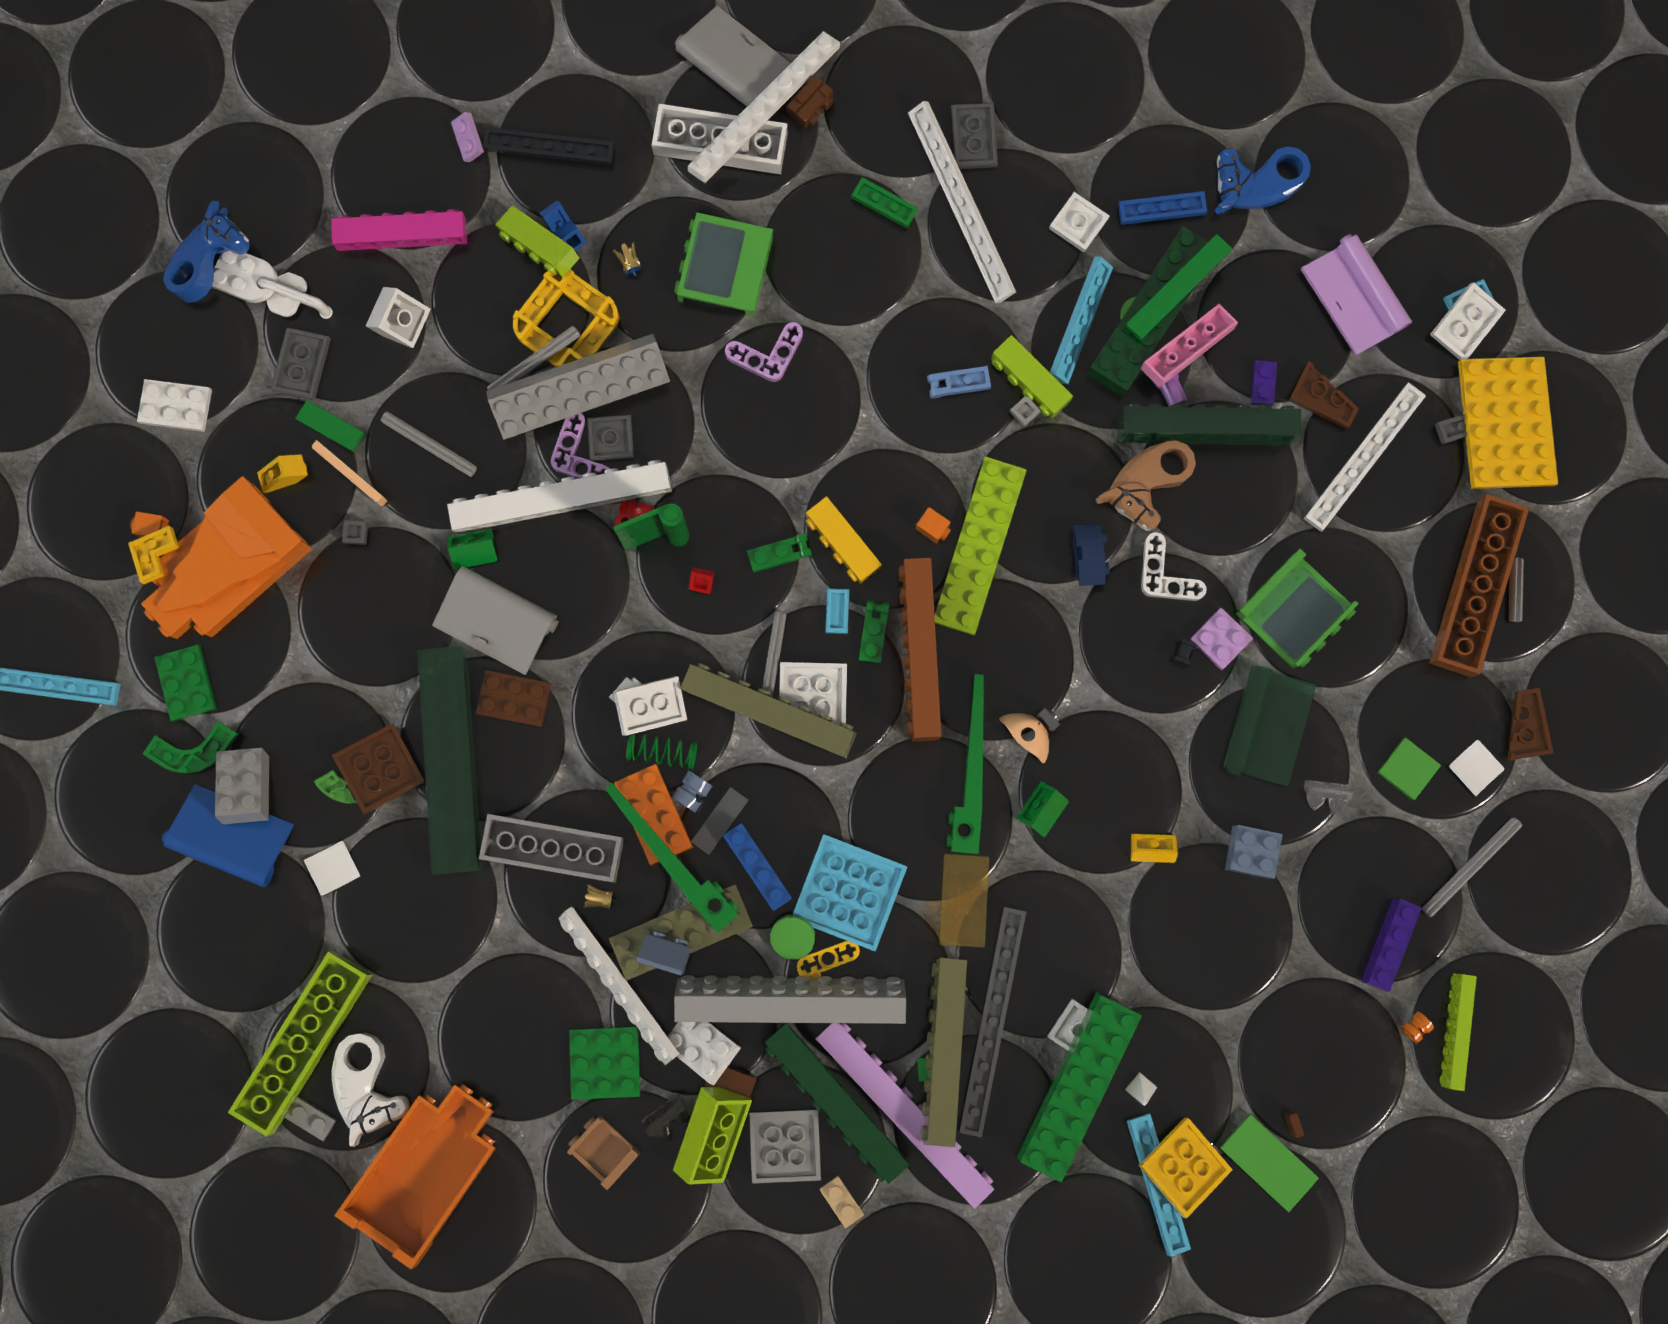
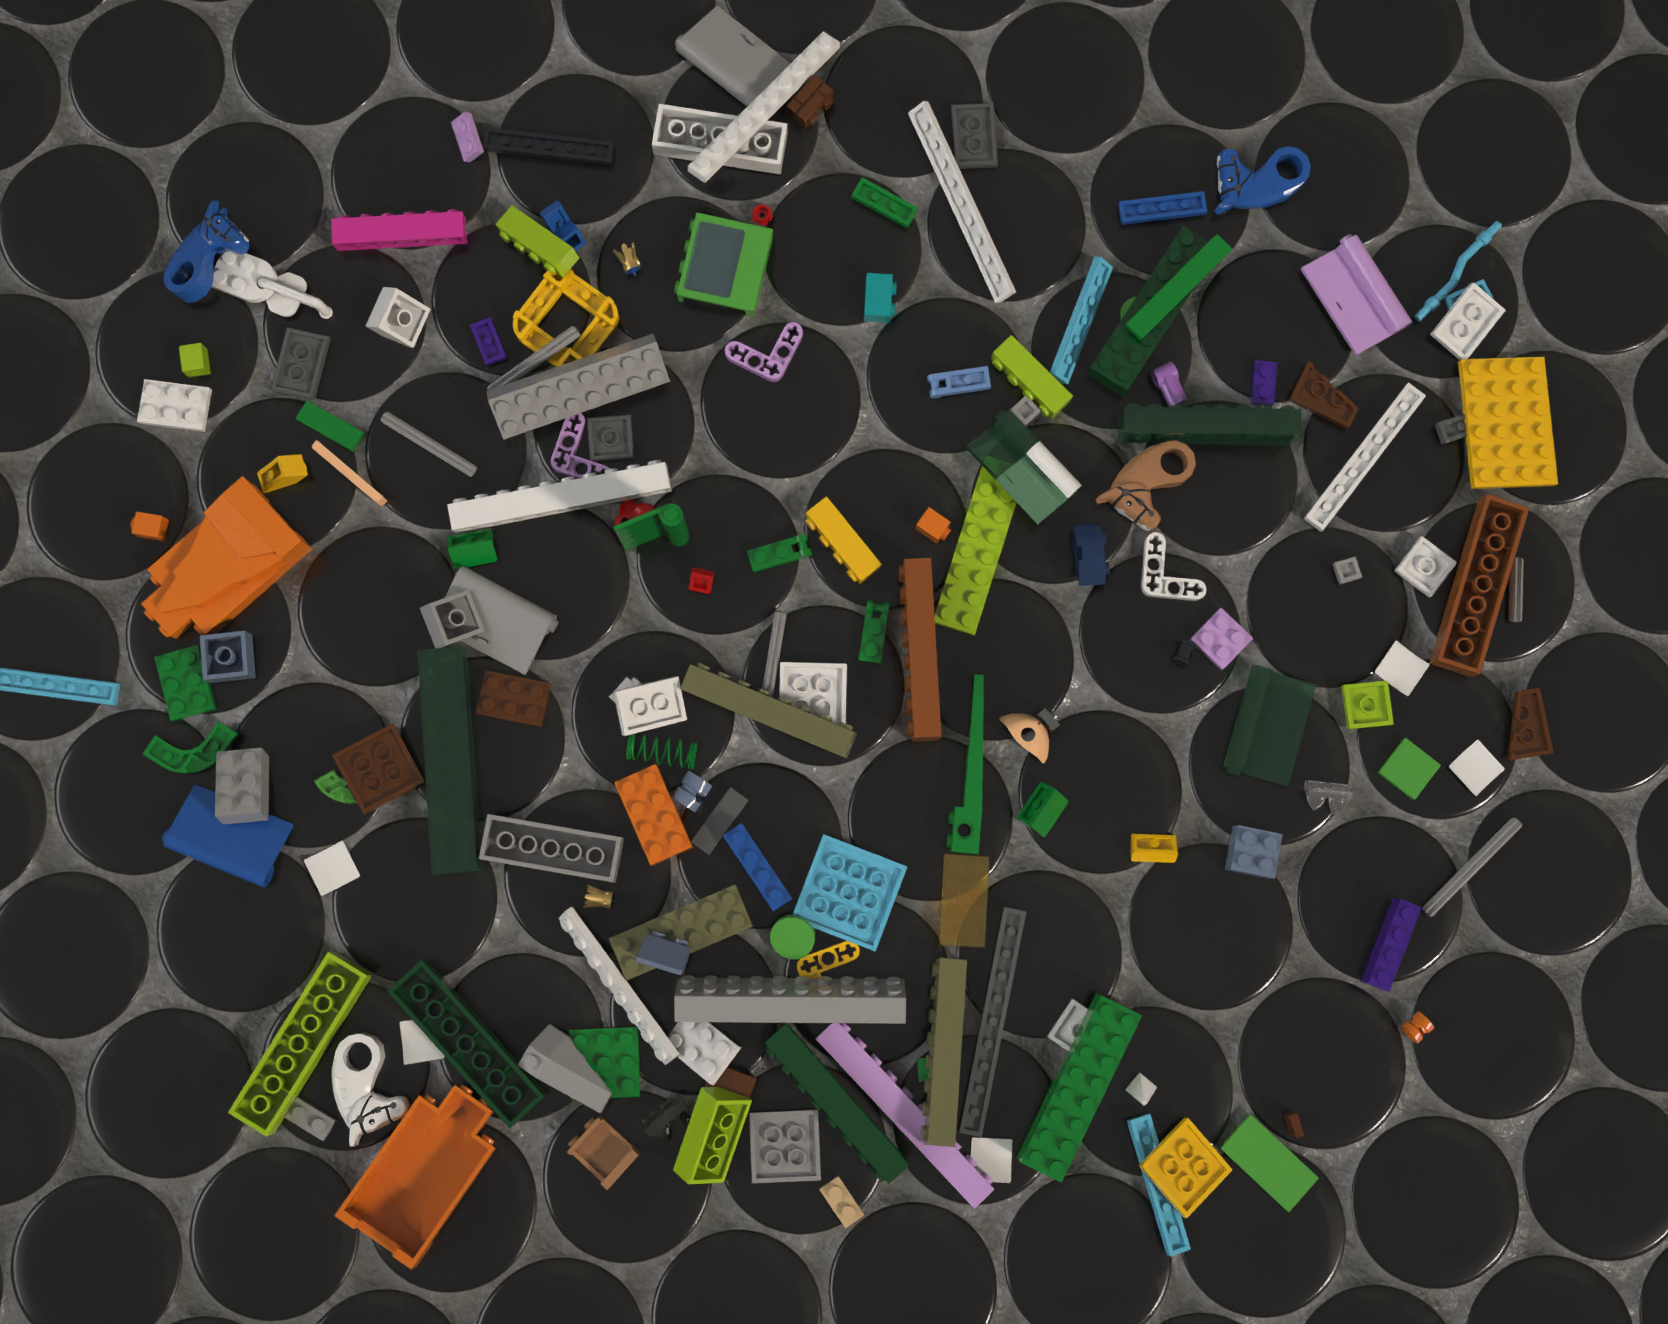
(147, 550): yellow plate -> none
(194, 360): none -> lime panel
(227, 656): none -> sand blue brick
(355, 532): dark grey plate -> none
(416, 1044): none -> white sticker
(452, 619): none -> light grey slope
(467, 1042): none -> dark green brick
(488, 341): none -> dark purple plate
(563, 1067): none -> light grey wedge
(696, 893): green piece -> none
(762, 209): none -> red plate
(837, 611): medium azure tile -> none
(878, 298): none -> teal brick
(993, 1157): none -> white sticker
(1023, 466): none -> clear green door
(1079, 222): white plate -> none
(1189, 345): bright pink piece -> none
(1296, 611): clear light blue panel -> none
(1347, 570): none -> light grey plate
(1367, 705): none -> lime plate
(1401, 668): none -> white sticker
(1425, 566): none -> white plate
(1433, 303): none -> medium azure bar
(1458, 1031): lime piece -> none

